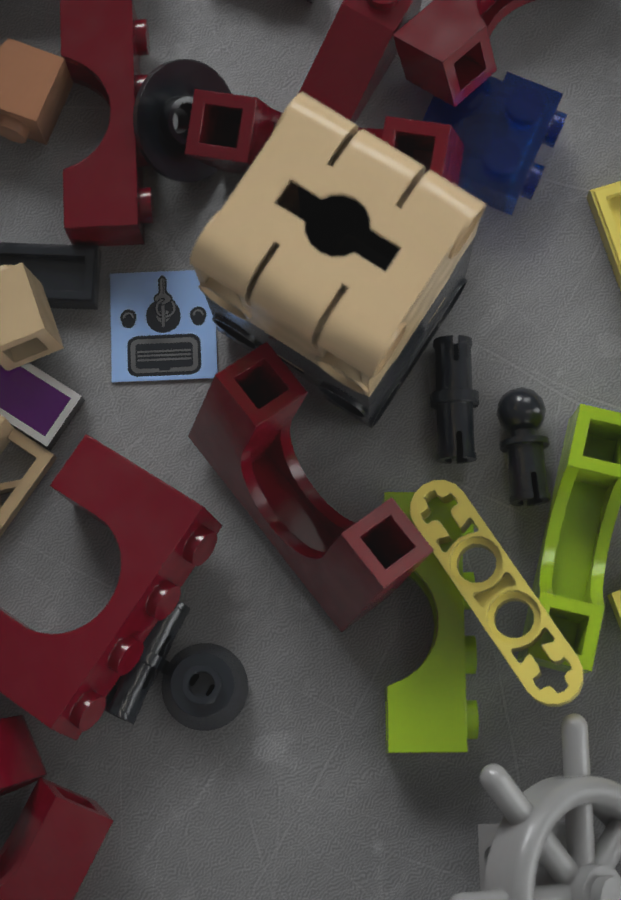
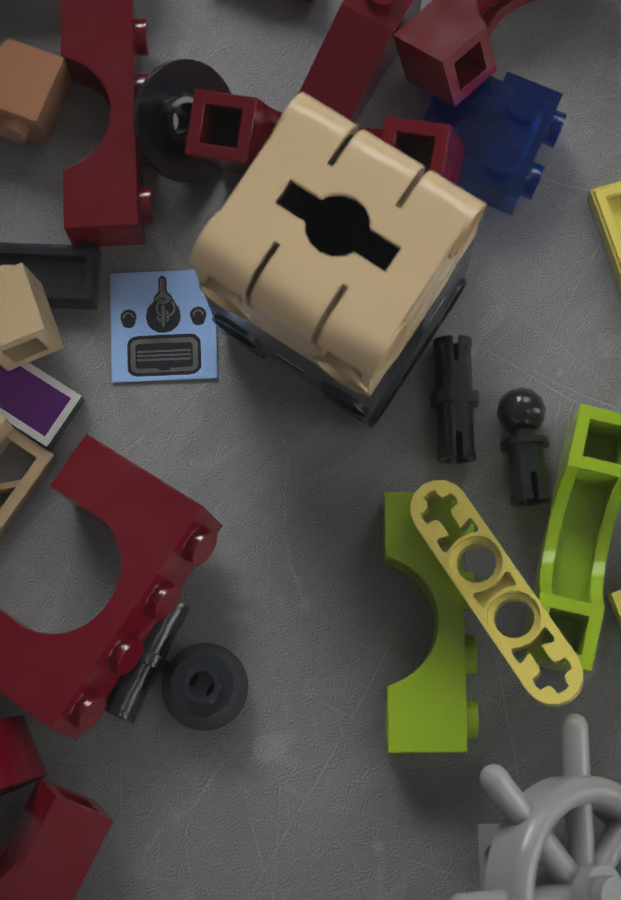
(250, 447): dark red arch -> none

